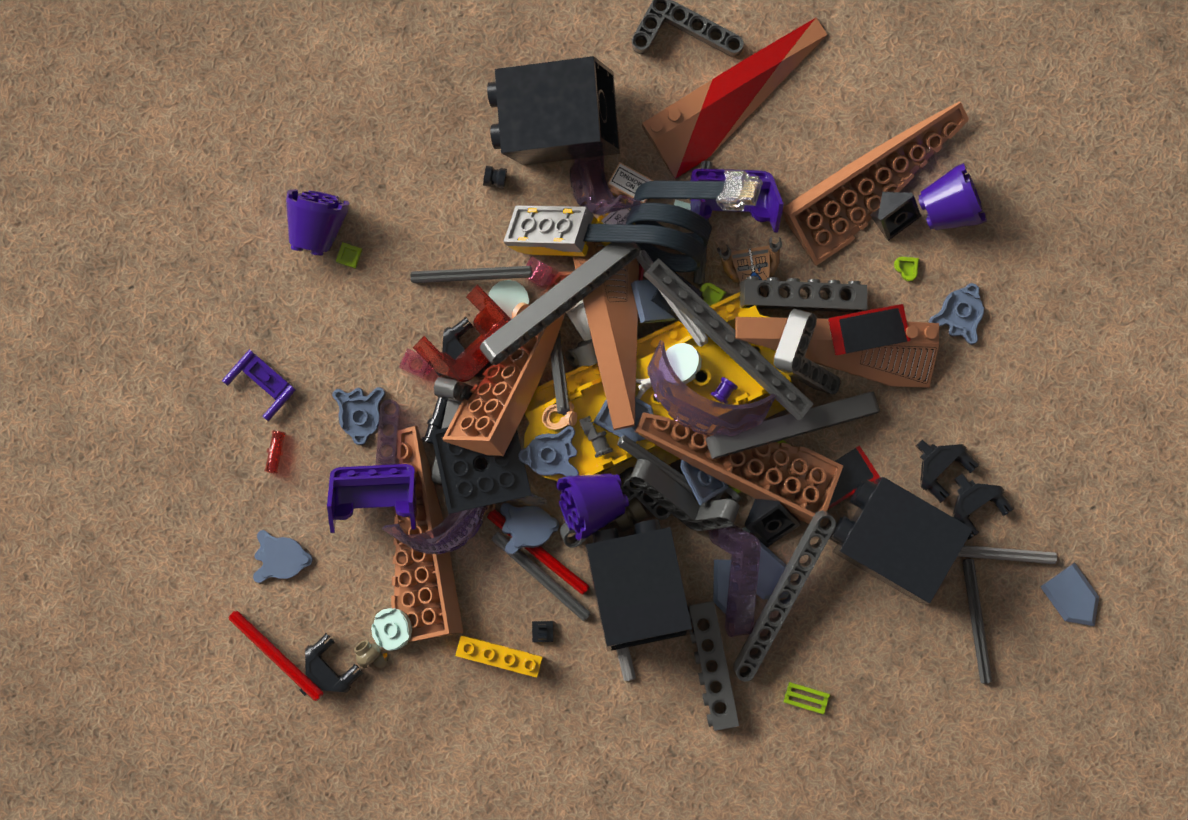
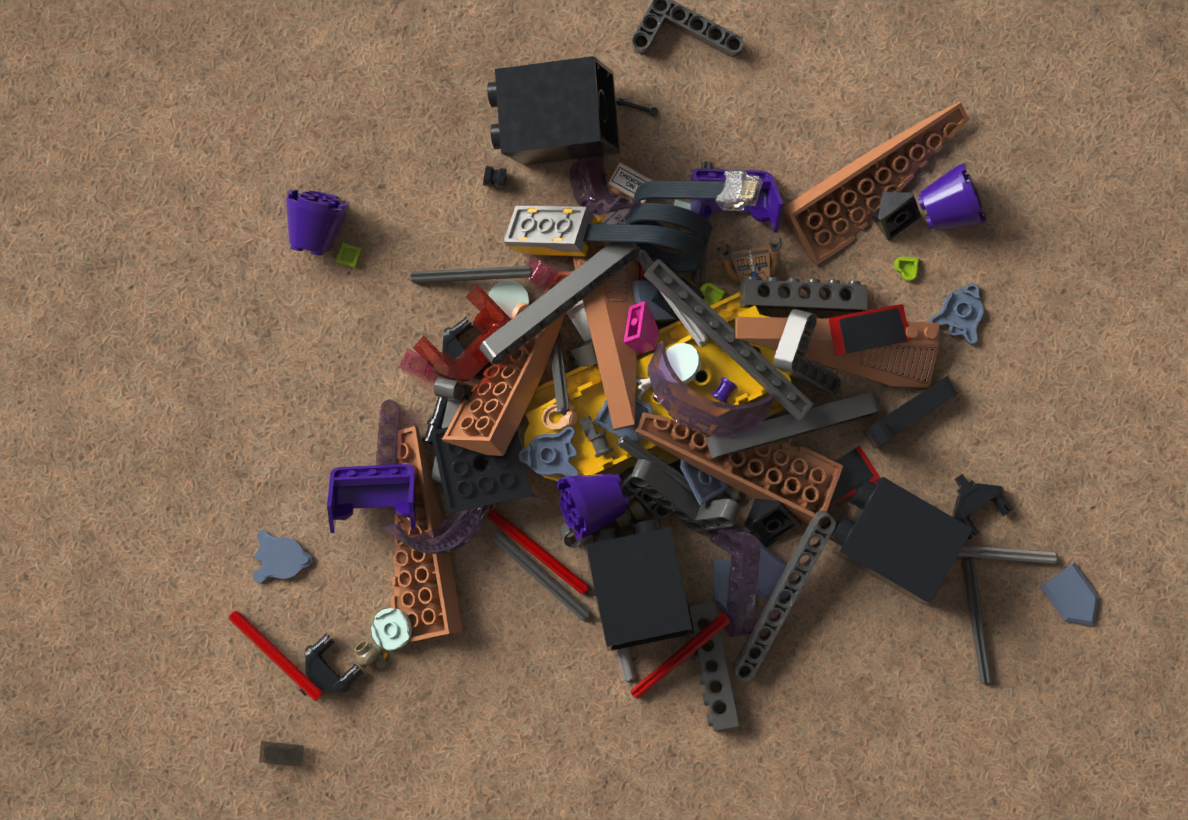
(265, 378): dark purple plate -> none
(274, 452): clear red pin -> none
(281, 753): none -> clear smoke plate
(359, 413): sand blue tile -> none
(499, 656): yellow brick -> none
(527, 526): sand blue tile -> none
(542, 631): black tile -> none
(641, 328): none -> dark pink slope
(653, 111): none -> black hinge
(680, 656): none -> red axle
(710, 114): wedge -> none
(790, 693): lime tile -> none
(910, 412): none -> black beam
(936, 461): black connector -> none

